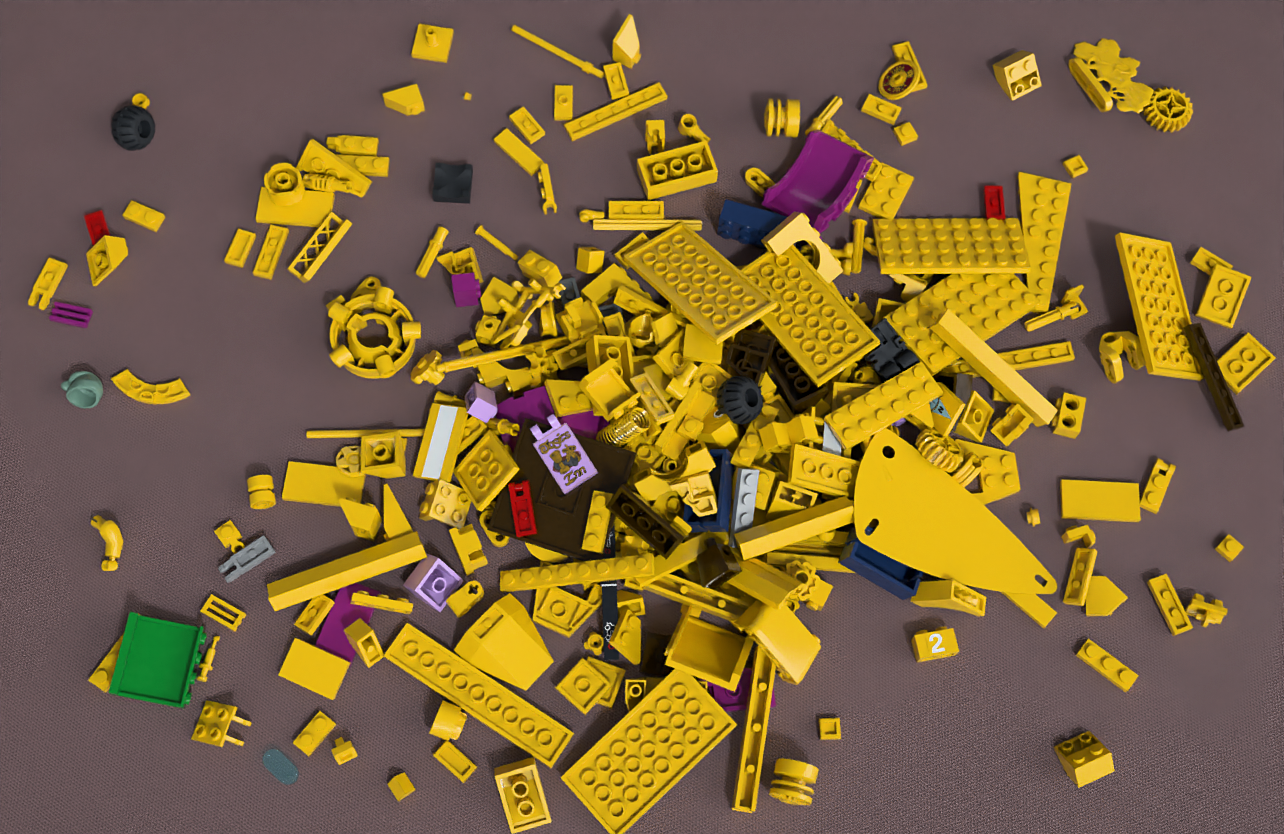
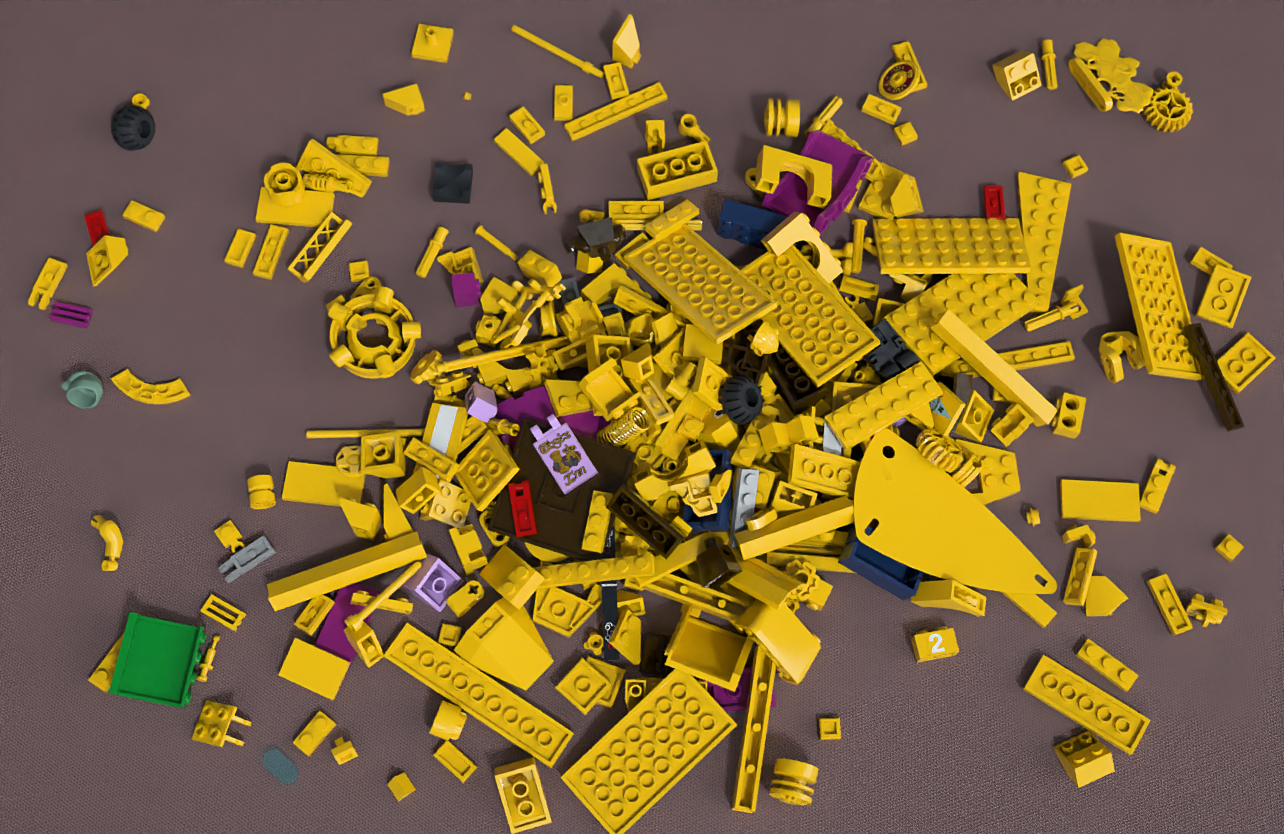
(354, 621): none -> yellow piece
(359, 271): none -> yellow tile
(417, 490): none -> yellow brick
(431, 459): none -> yellow tile
(444, 383): none -> yellow hinge
(450, 635): none -> yellow tile
(501, 392): none -> yellow piece
(511, 576): none -> yellow slope
(597, 239): none -> dark brown torso
(639, 363): none -> yellow slope
(671, 219): none -> yellow plate
(708, 383): none -> yellow plate
(720, 485): none -> yellow plate
(761, 518): none -> yellow beam
(765, 340): none -> yellow helmet
(814, 173): none -> yellow arch
(859, 288): none -> yellow tile
(906, 198): none -> yellow slope
(1049, 64): none -> yellow axle
(1086, 705): none -> yellow plate
(1172, 79): none -> yellow bush

